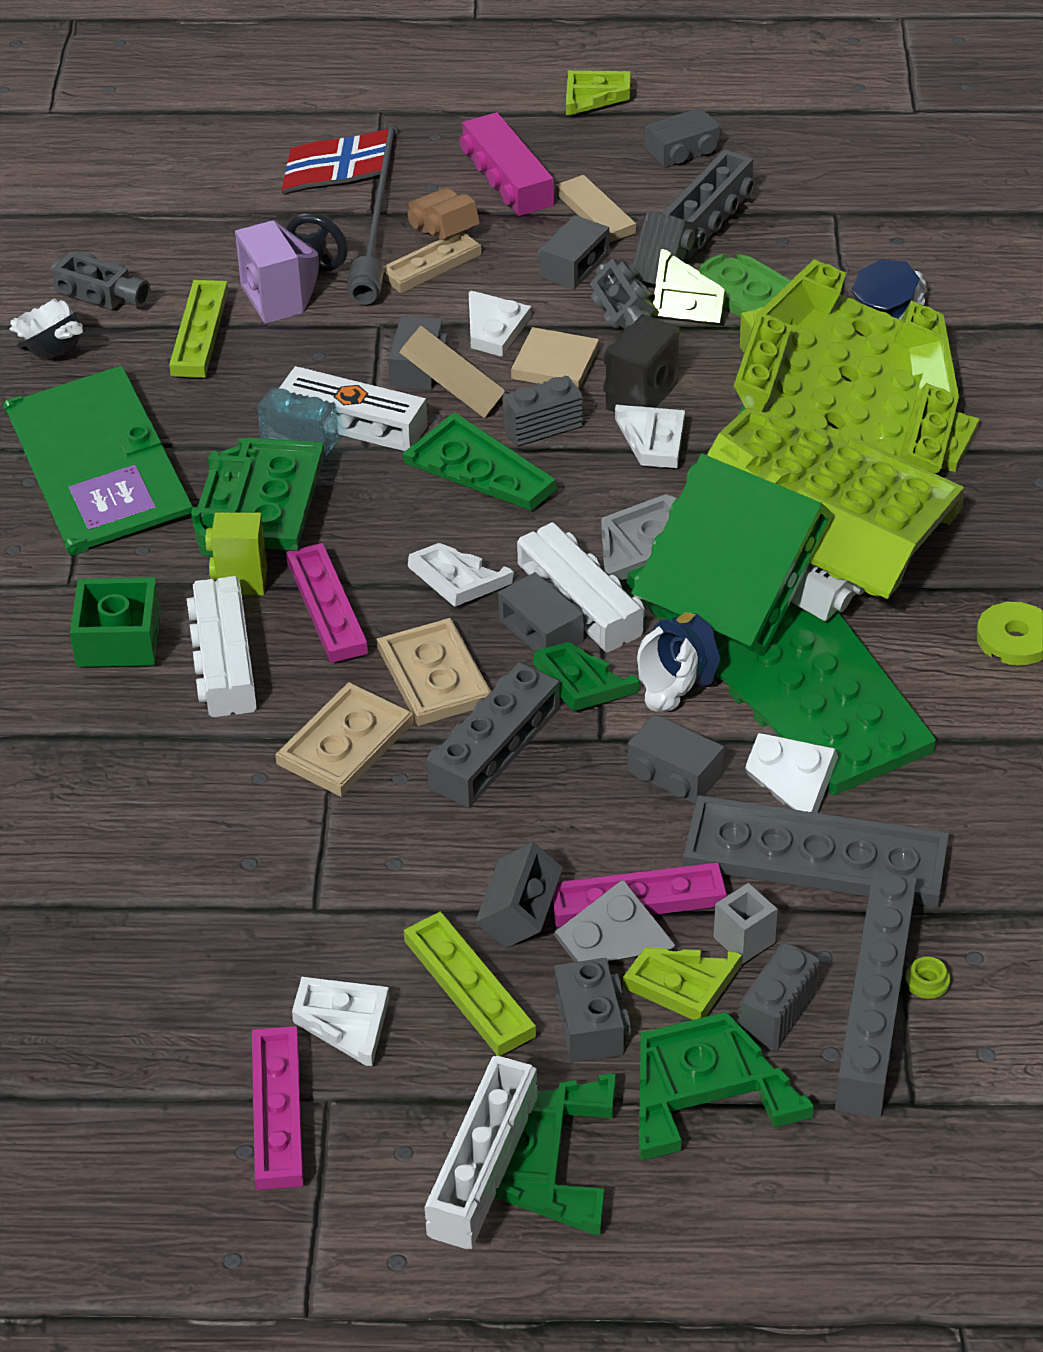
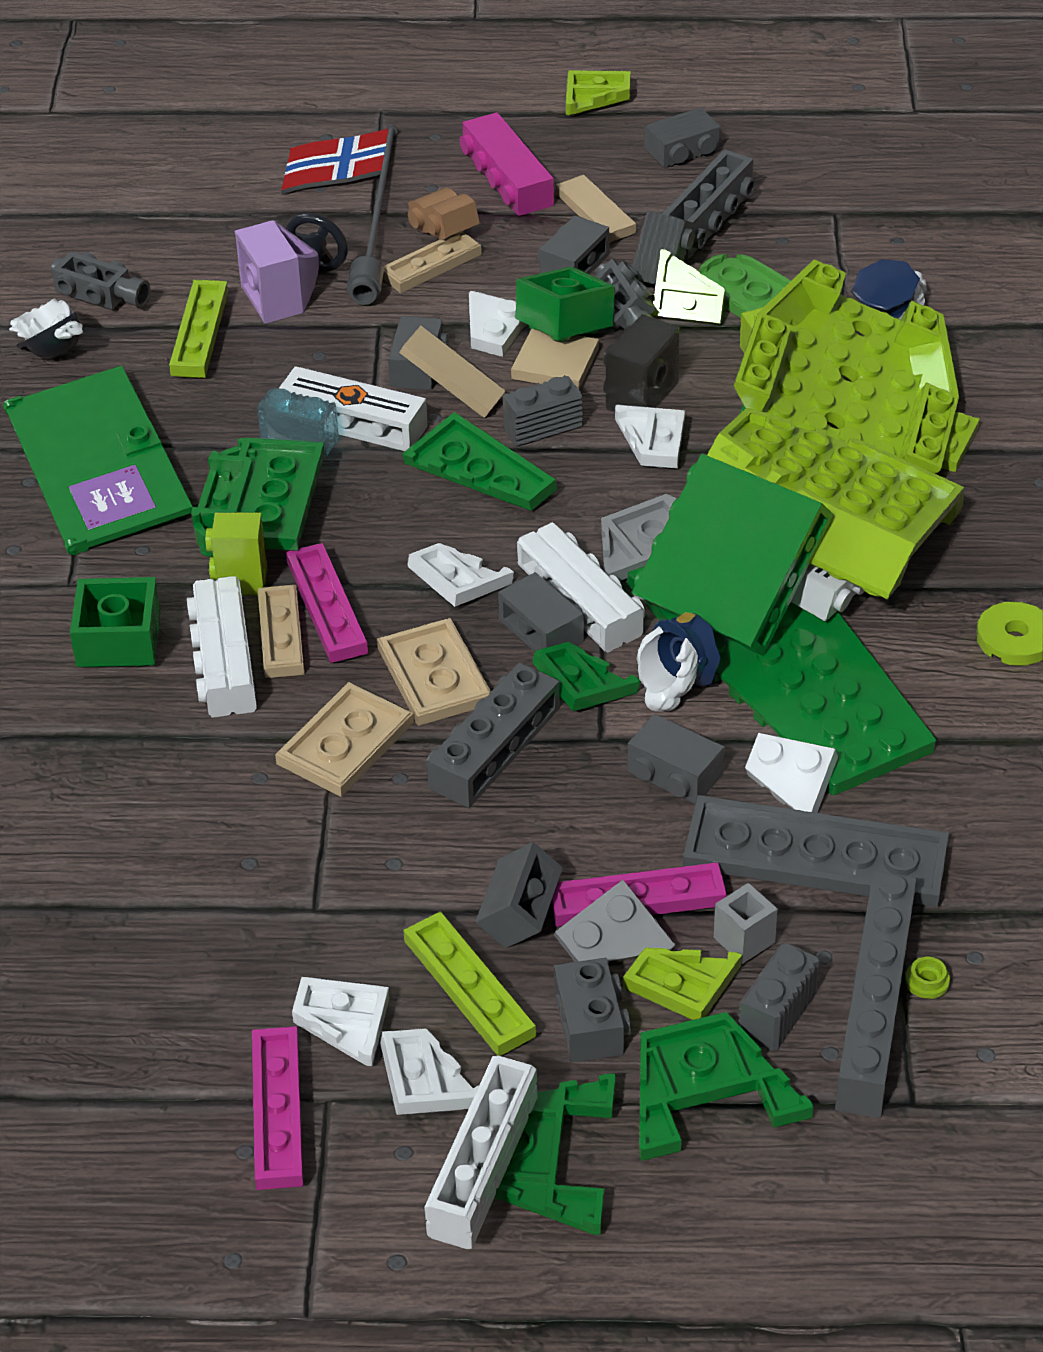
(280, 631): none -> tan tile
(423, 1074): none -> white wing
(564, 303): none -> green brick

